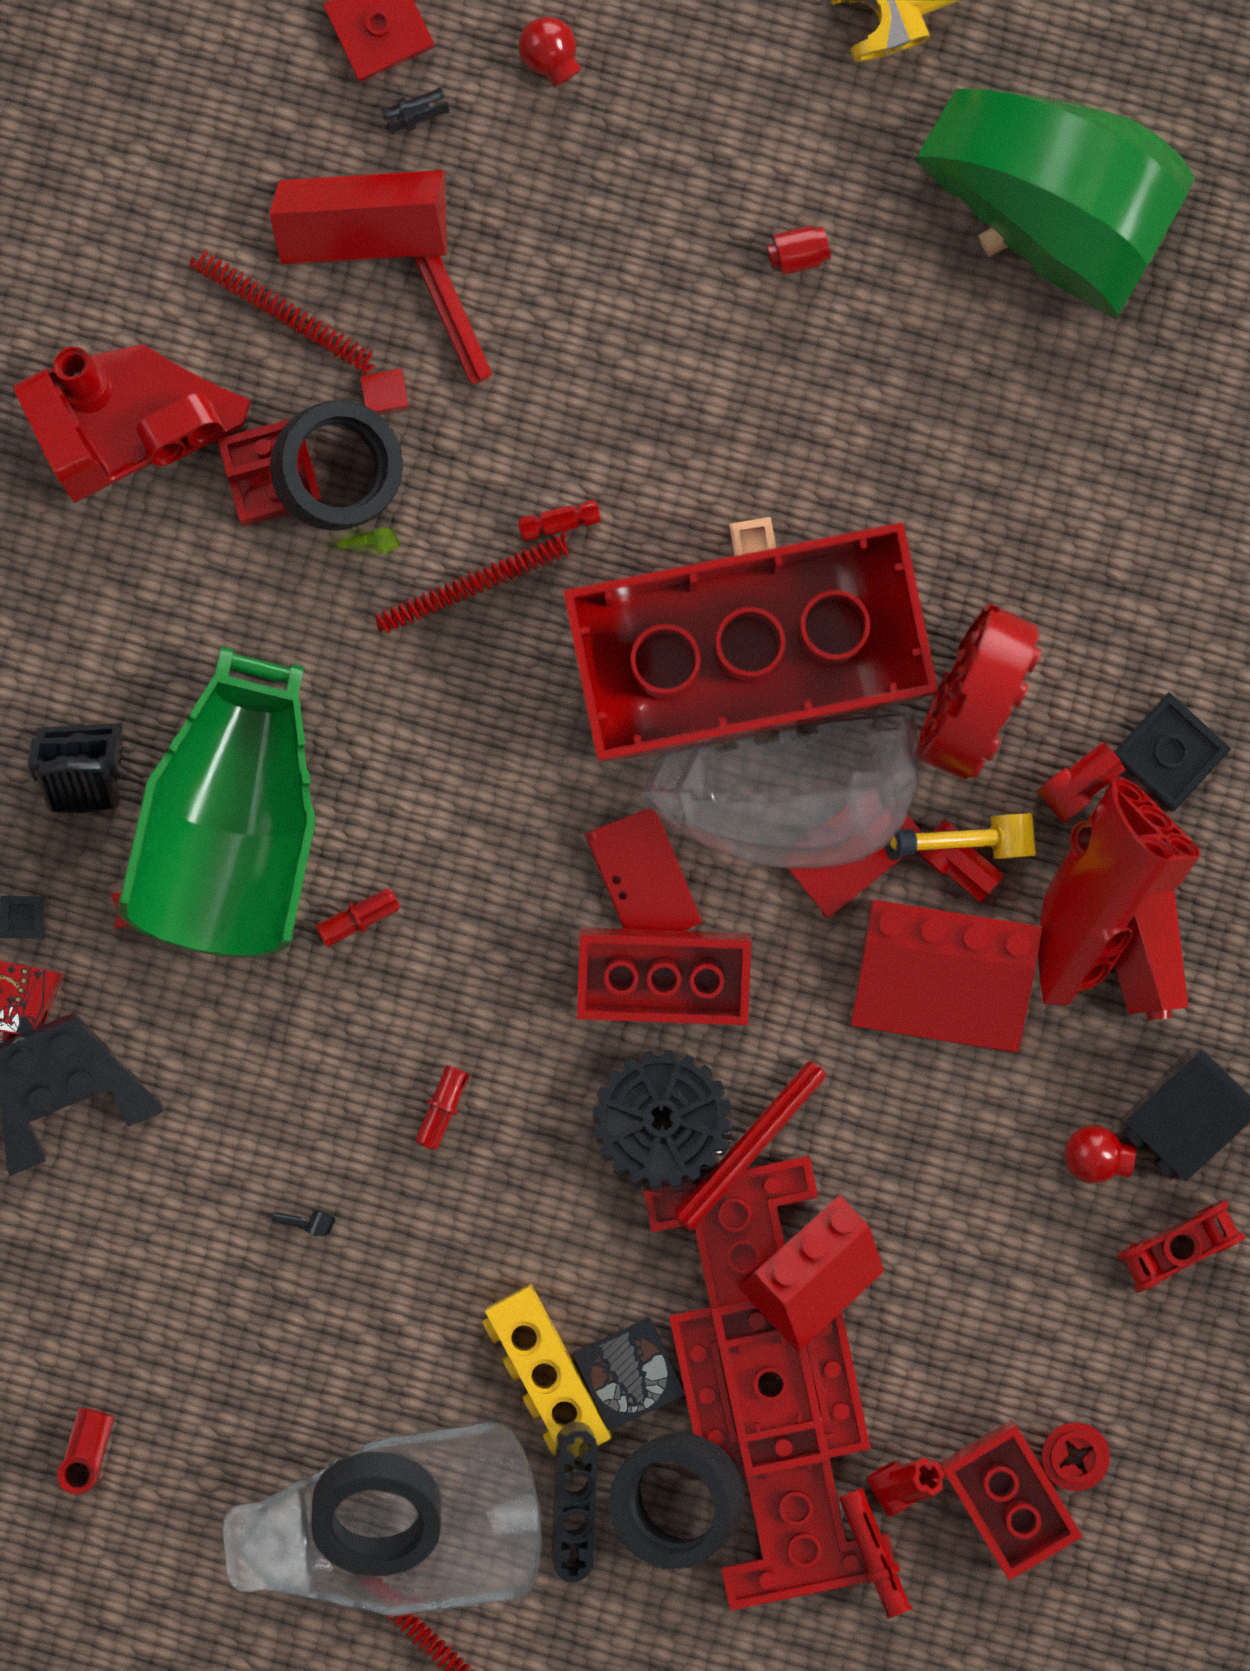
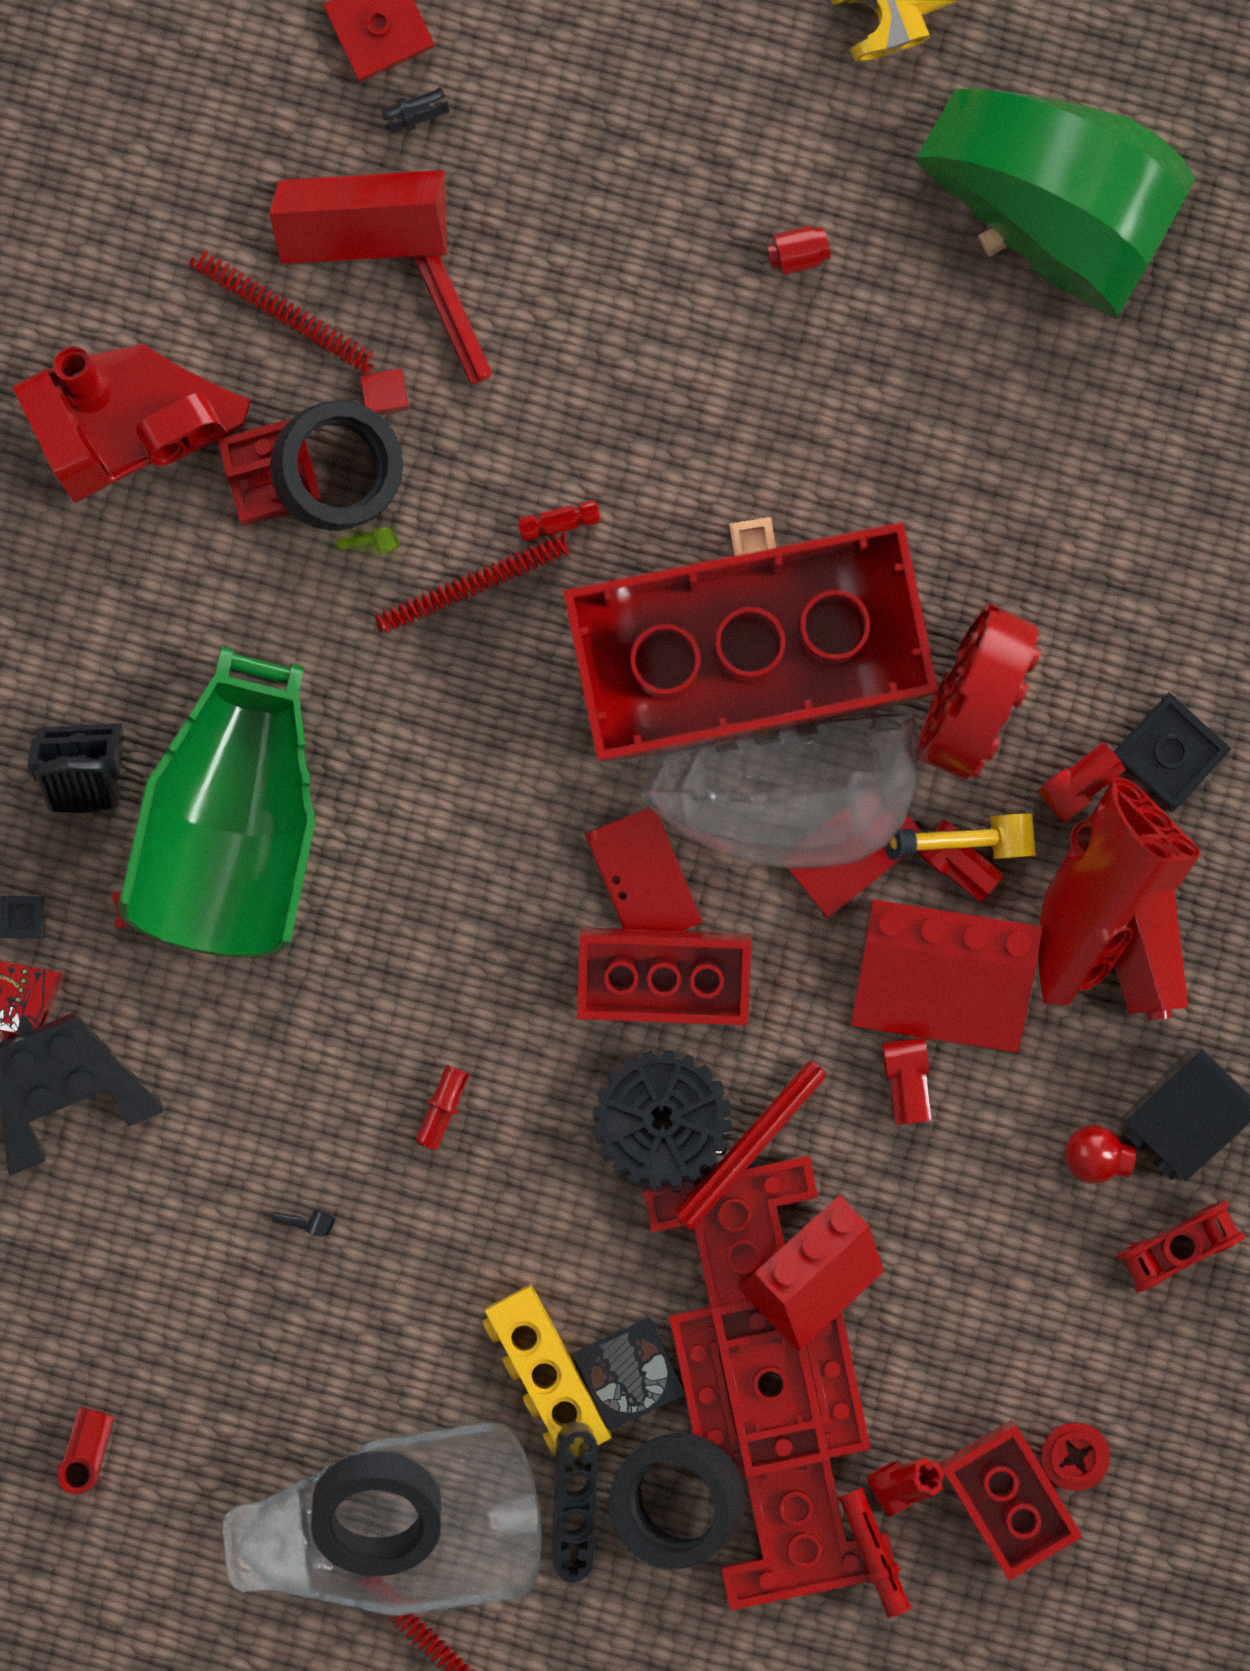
(358, 917): red axle -> none
(549, 49): red piece -> none
(906, 1069): none -> red piece

